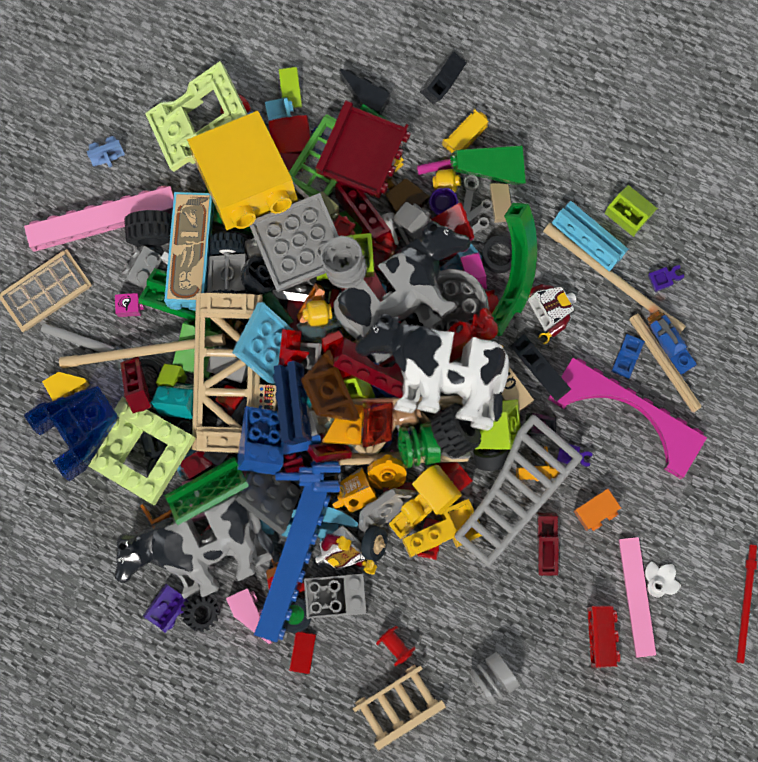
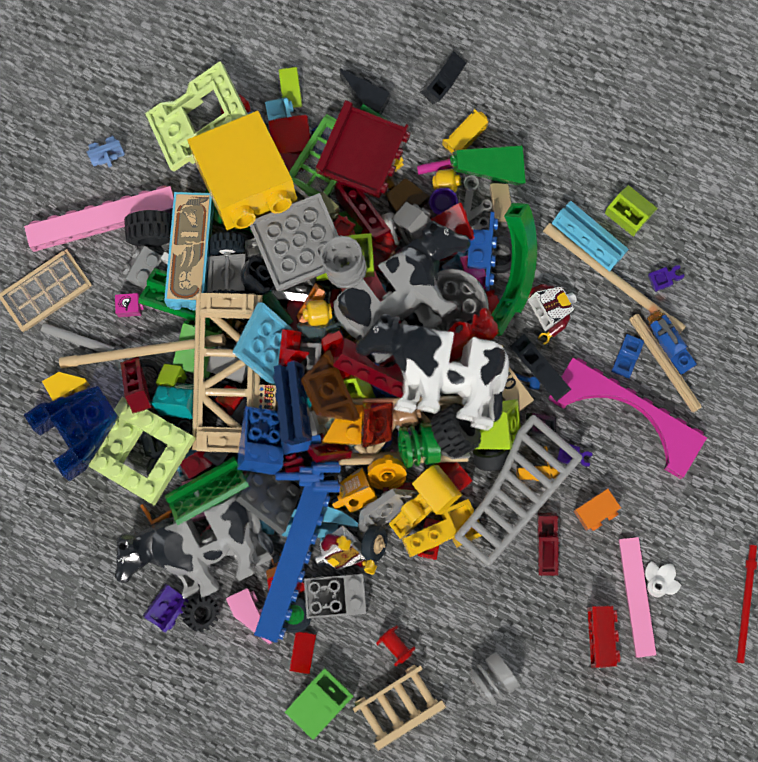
(319, 703): none -> bright green slope
(481, 250): none -> blue bracket
(533, 381): none -> blue hand

